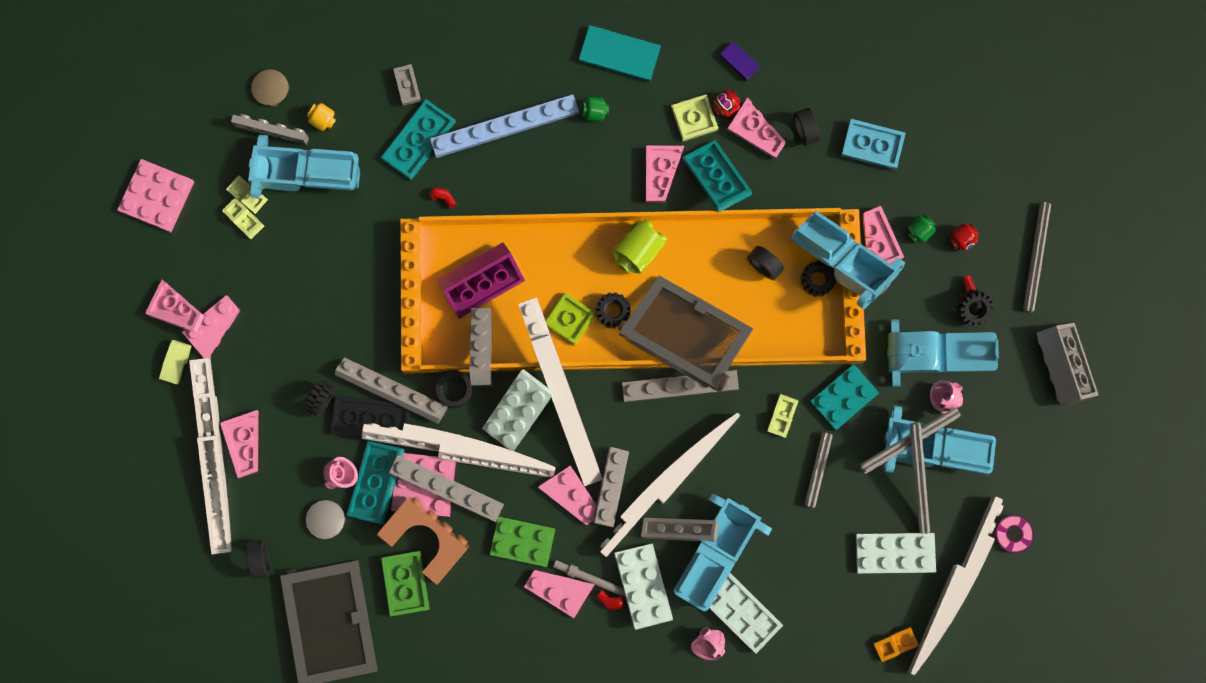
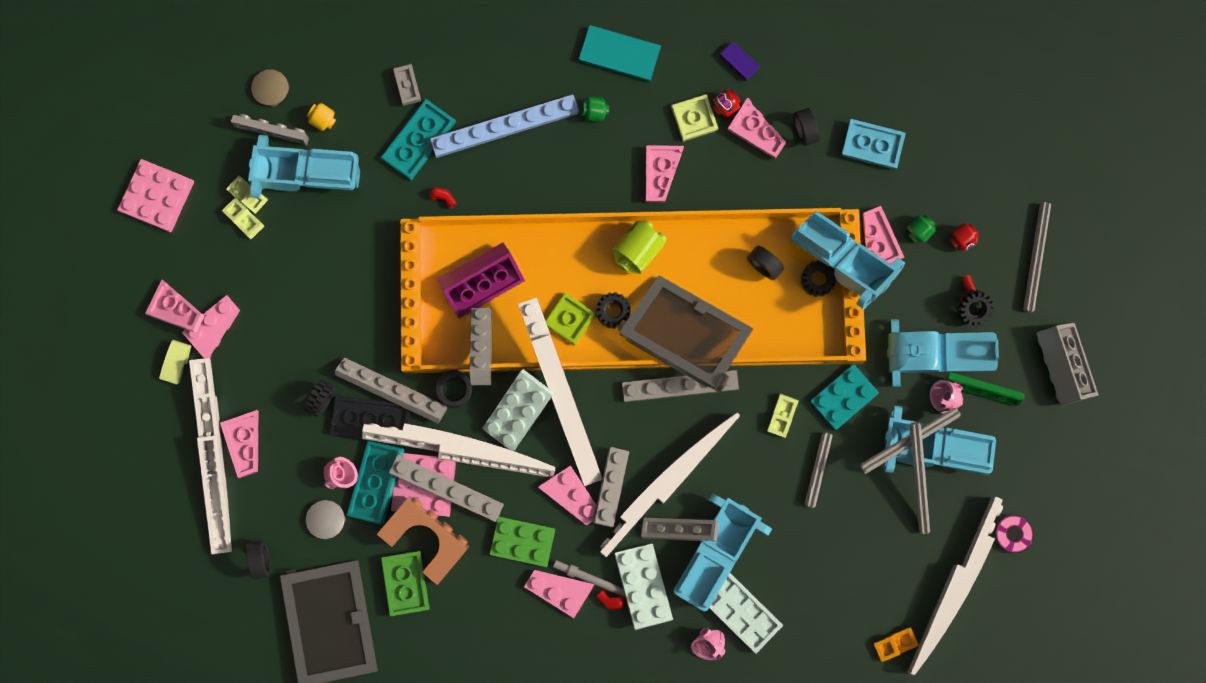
(717, 176): teal tile -> none
(895, 553): light aqua plate -> none
(986, 389): none -> green tile

